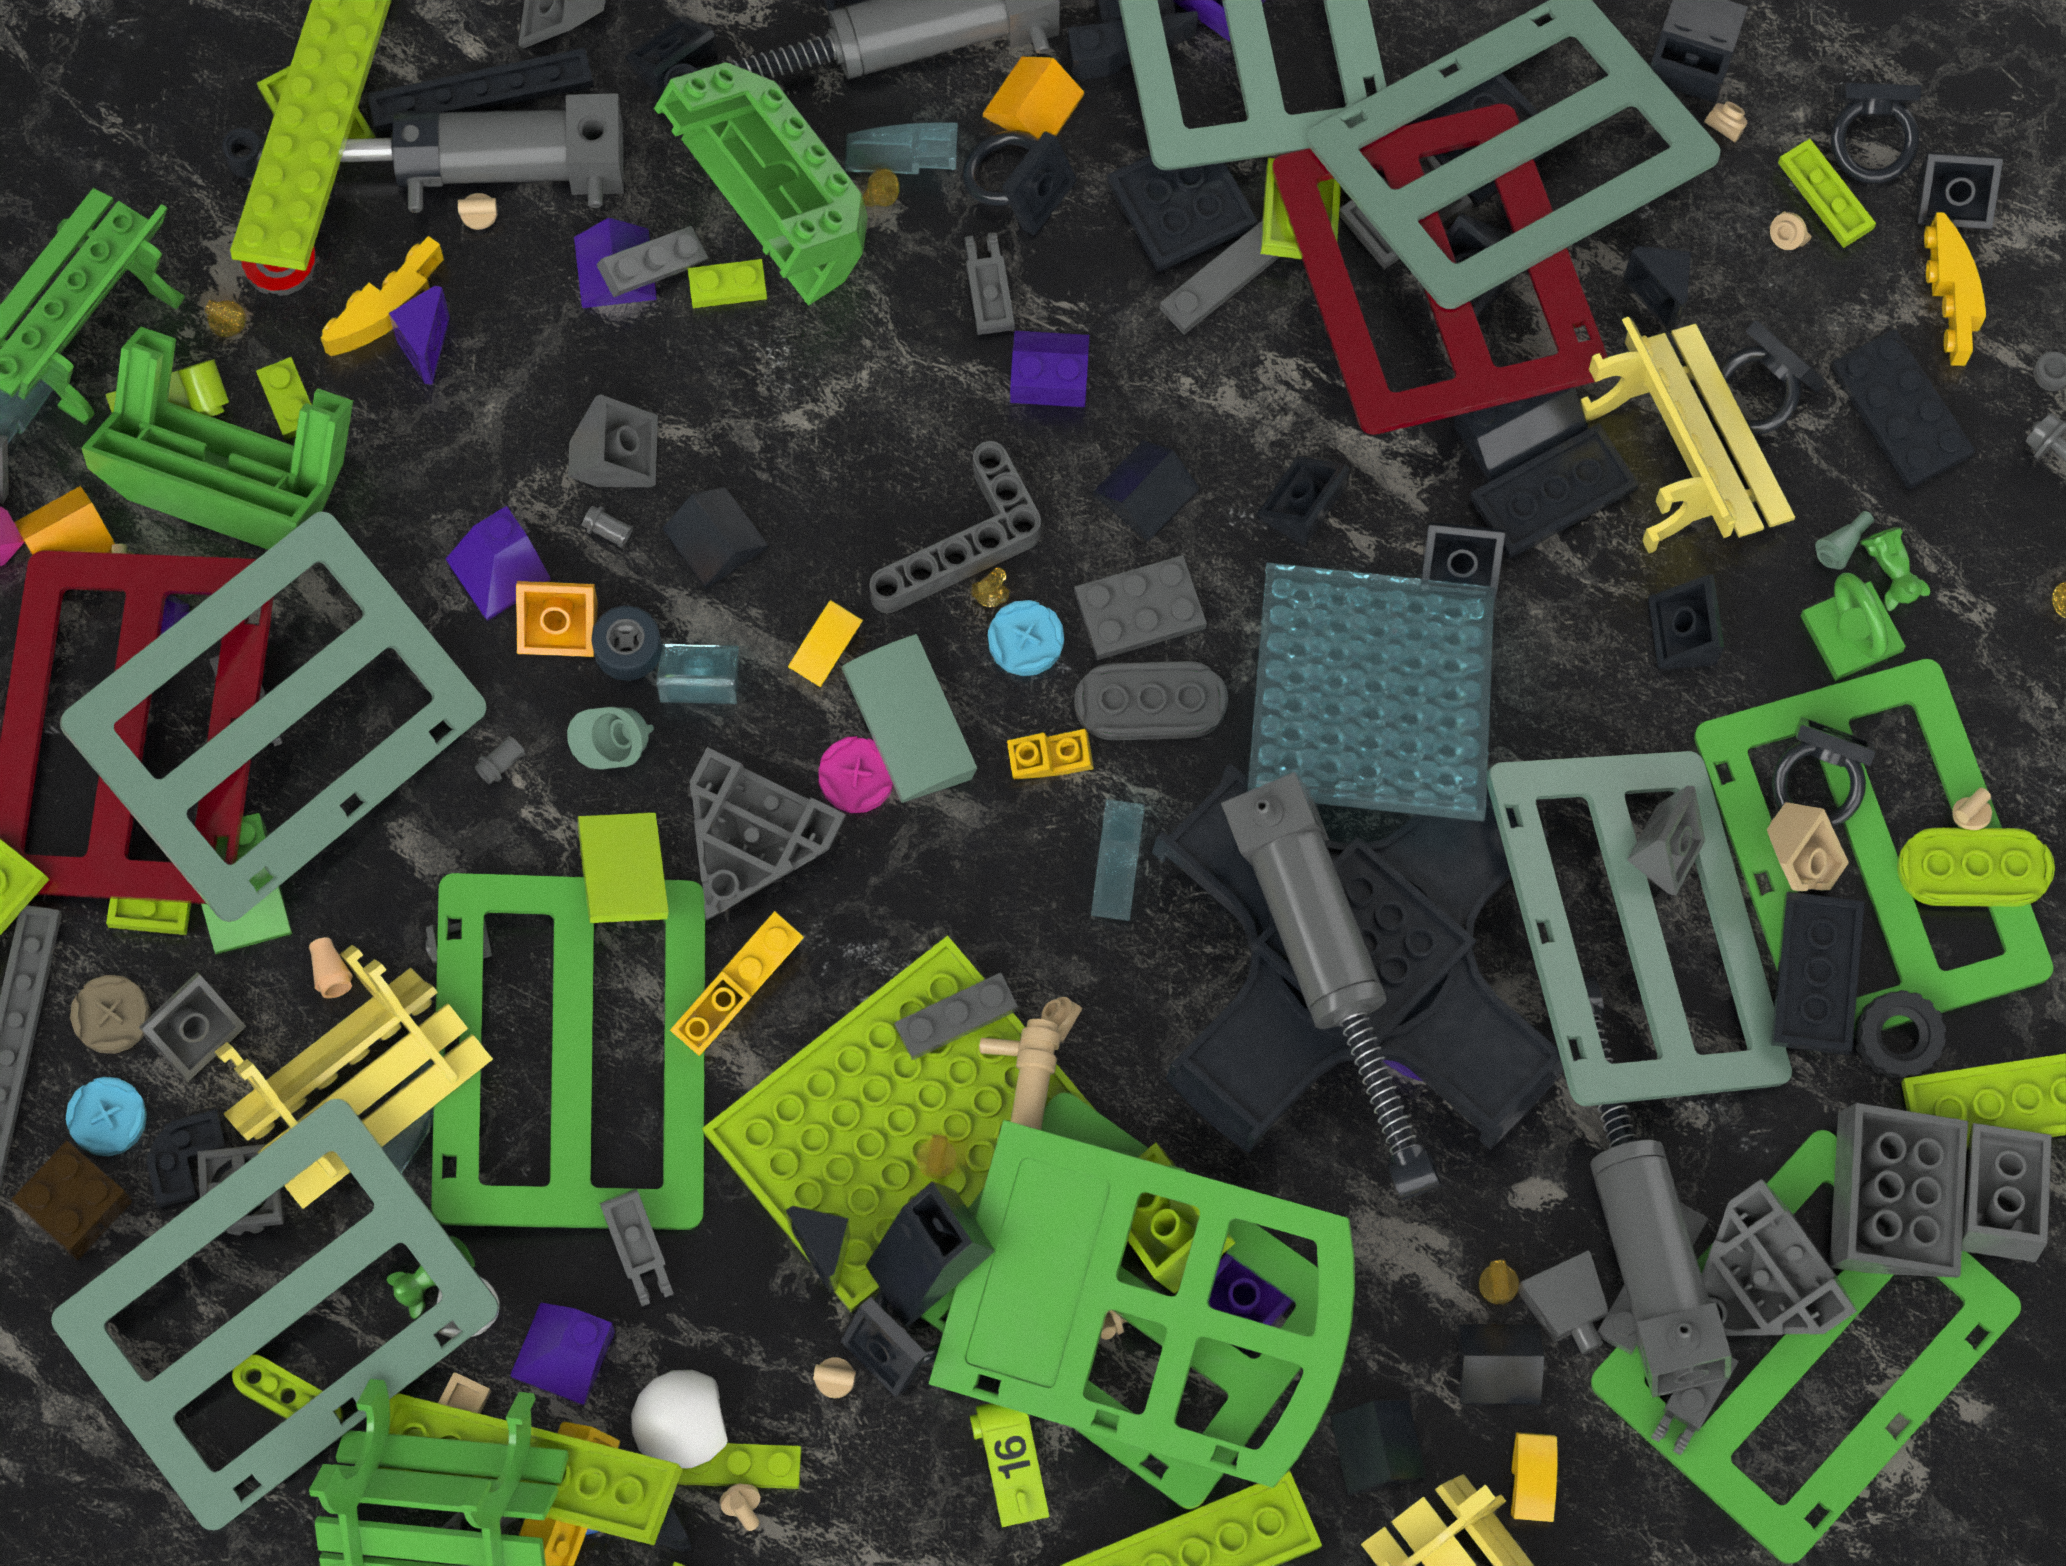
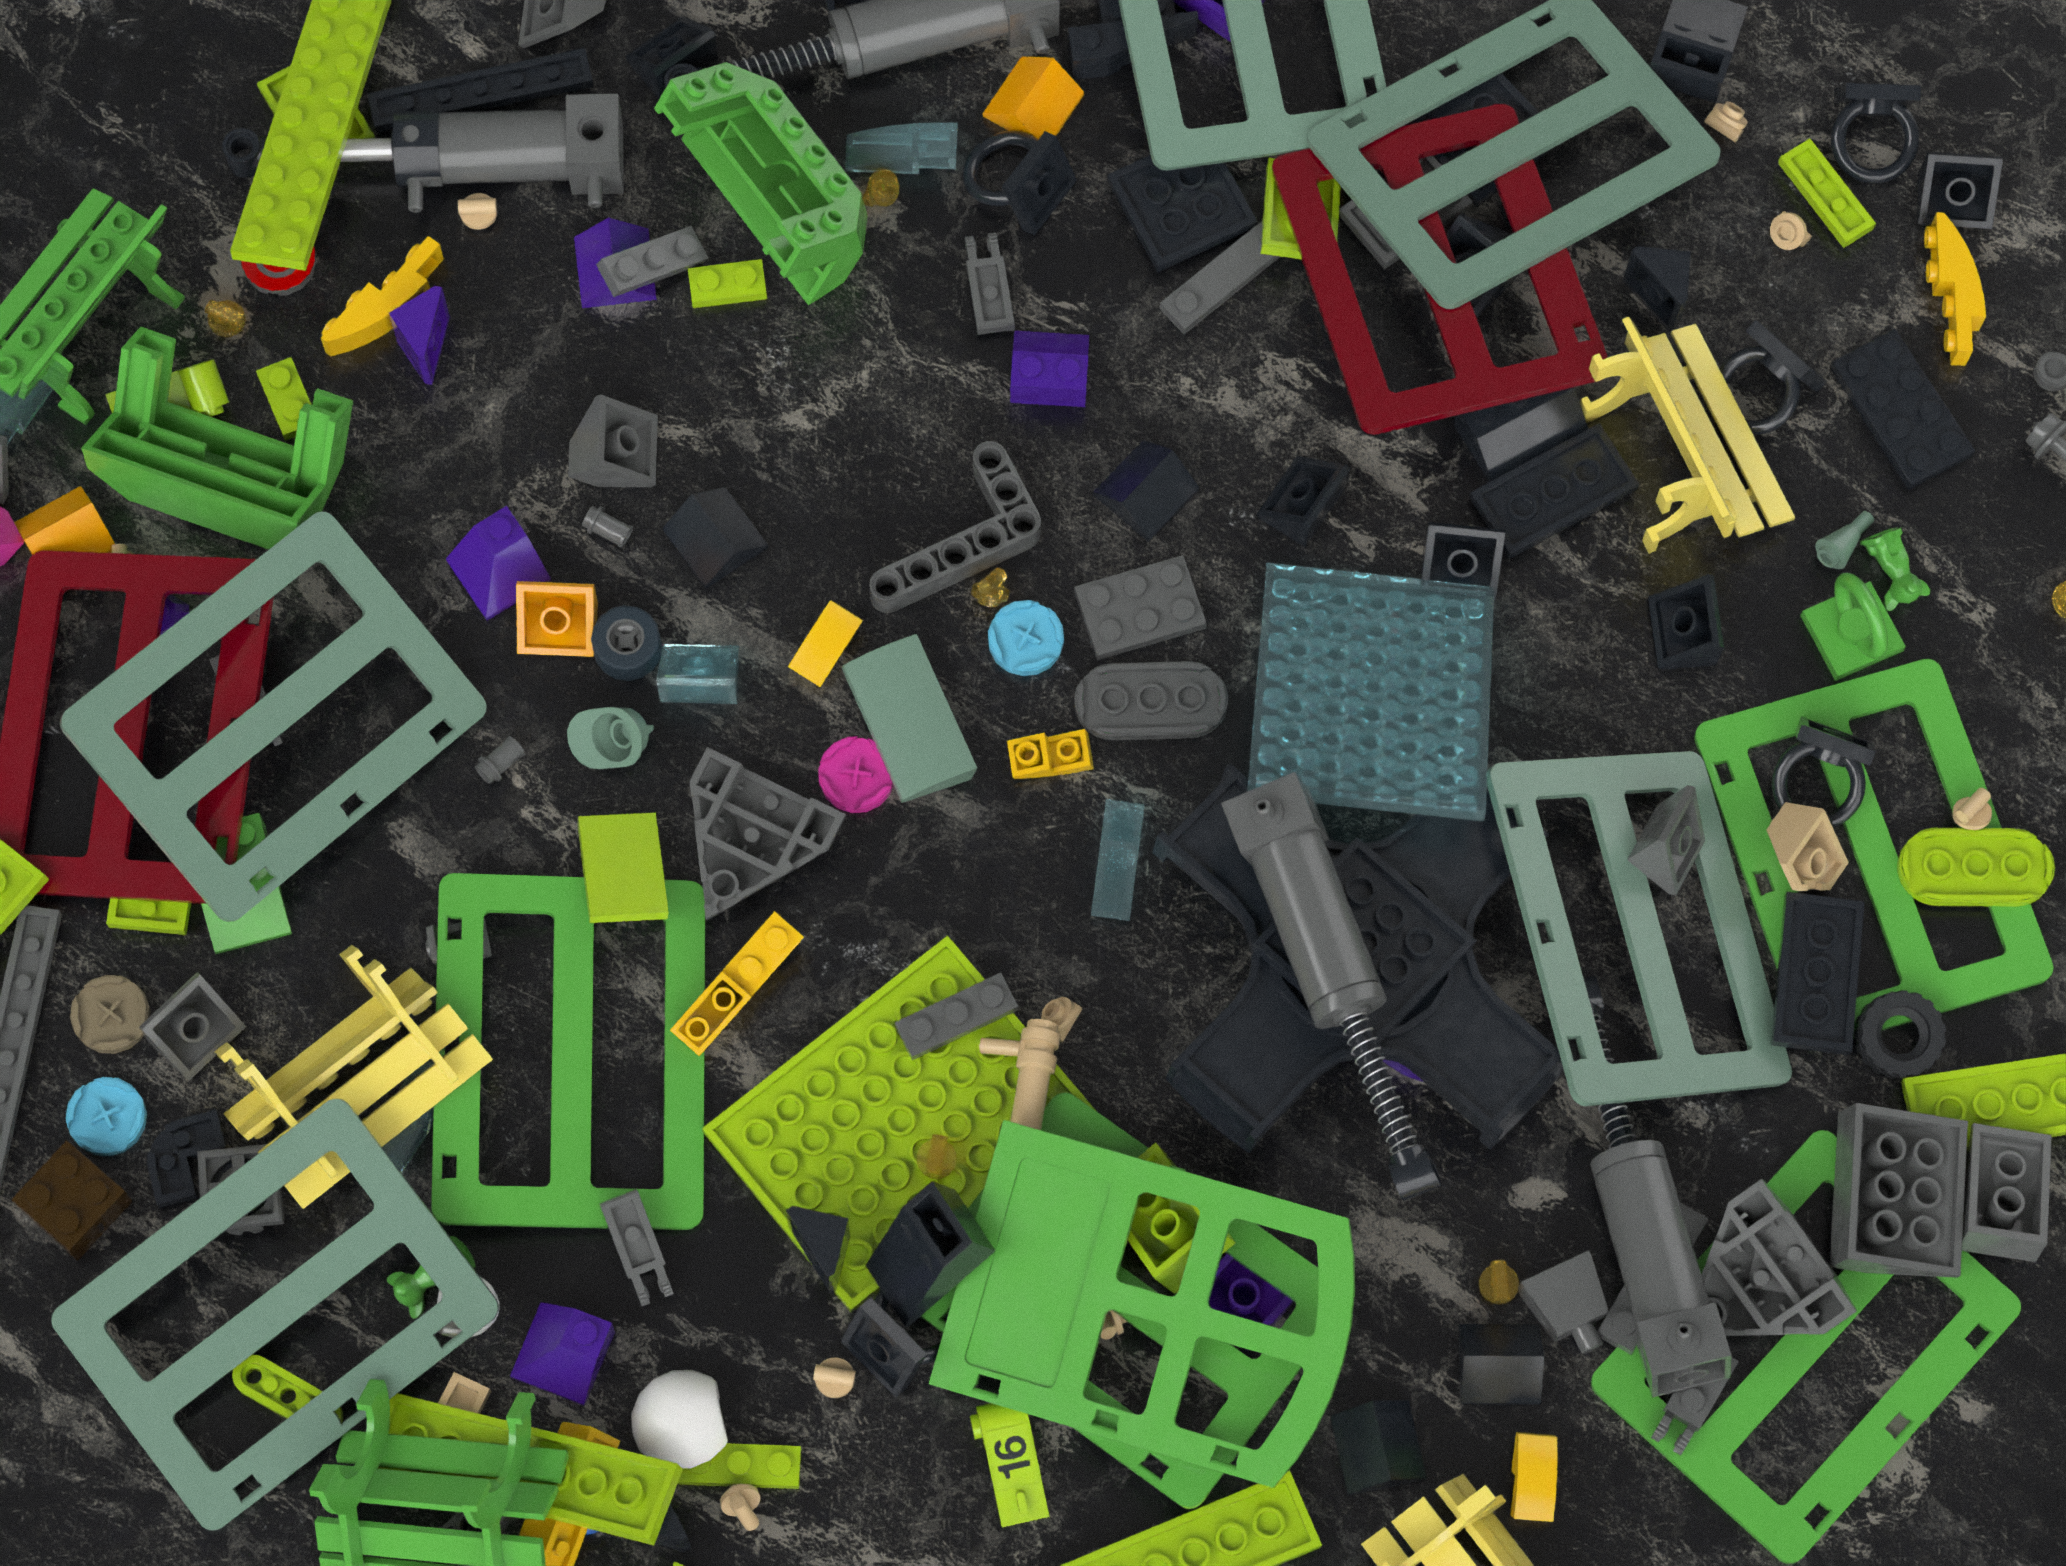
(329, 970): light nougat cone -> none

